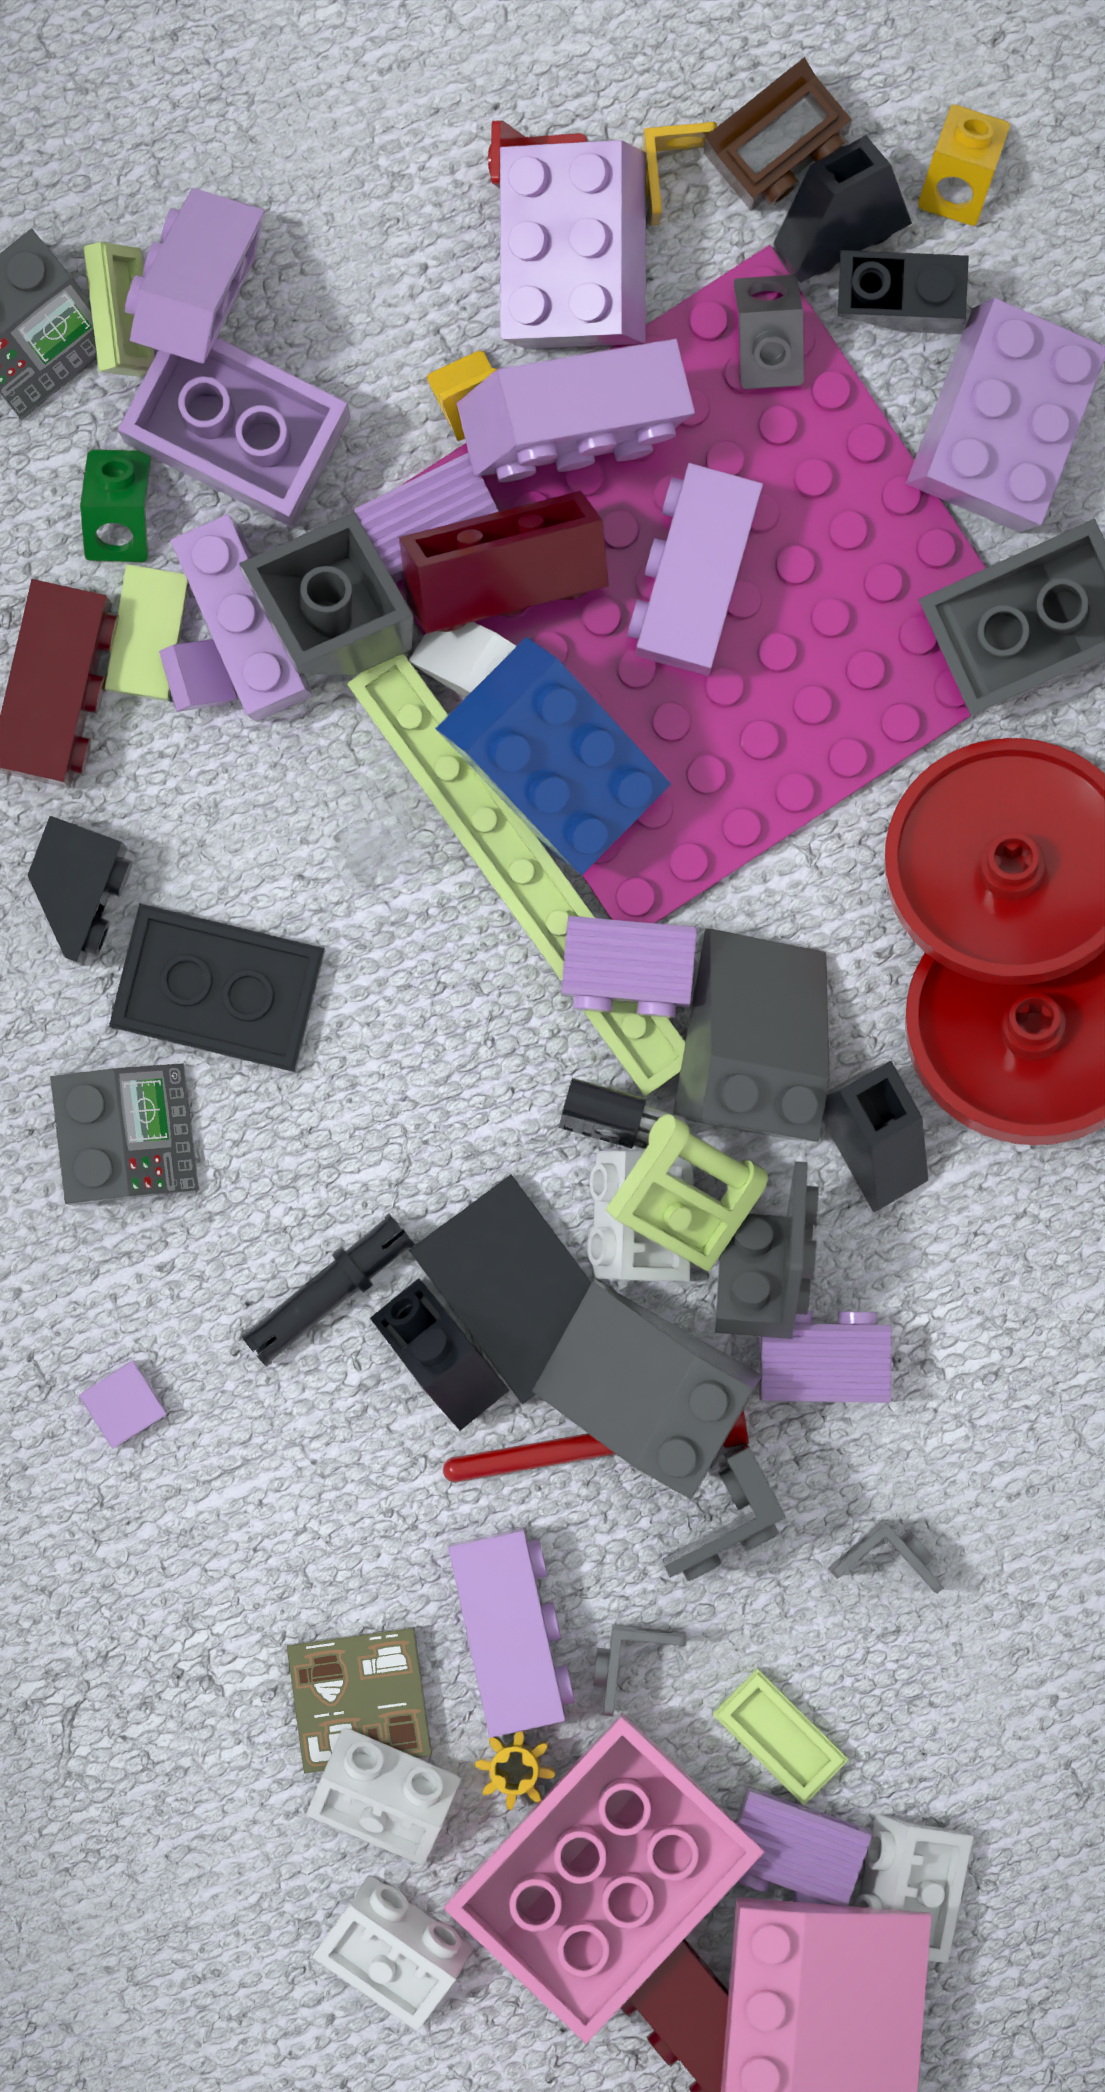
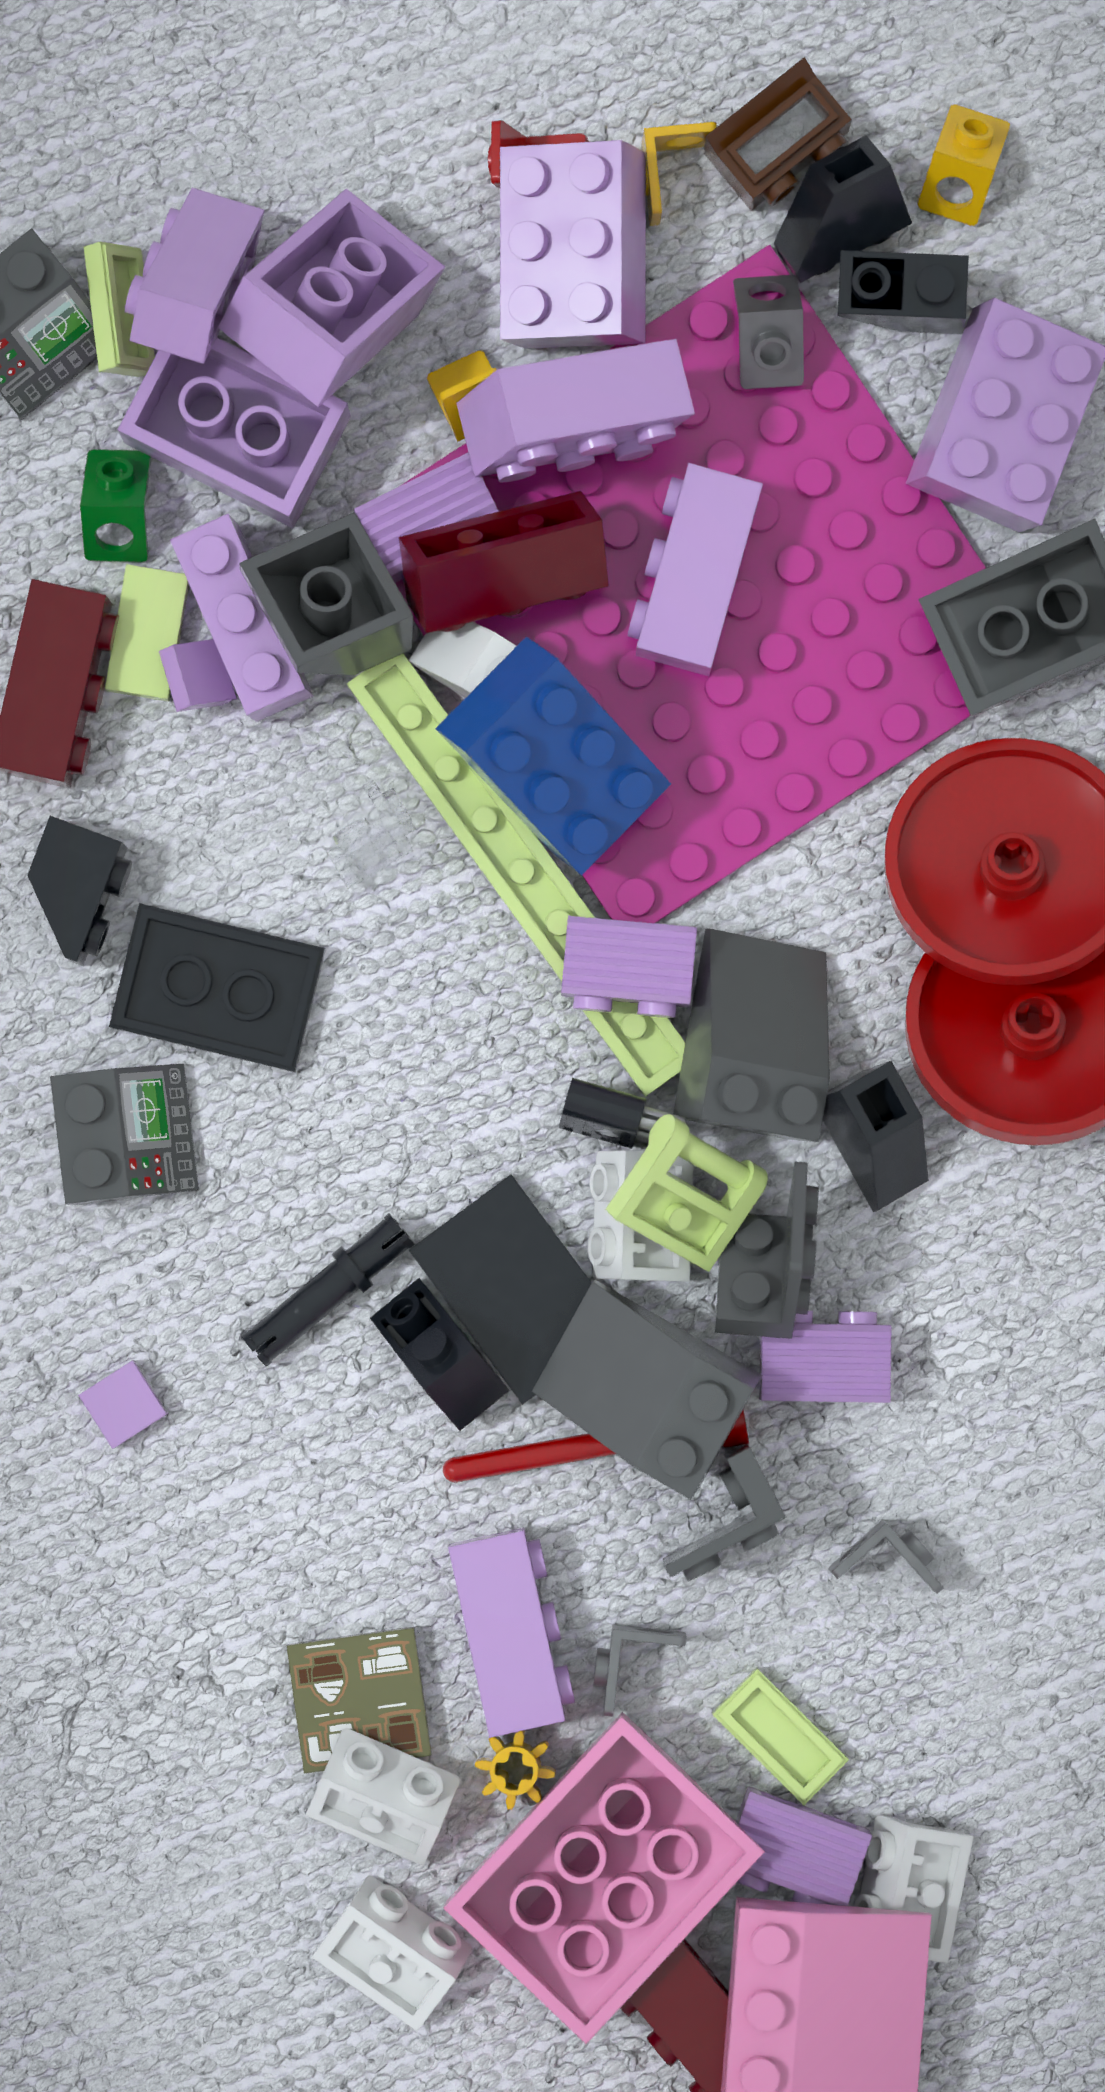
(331, 297): none -> lavender brick

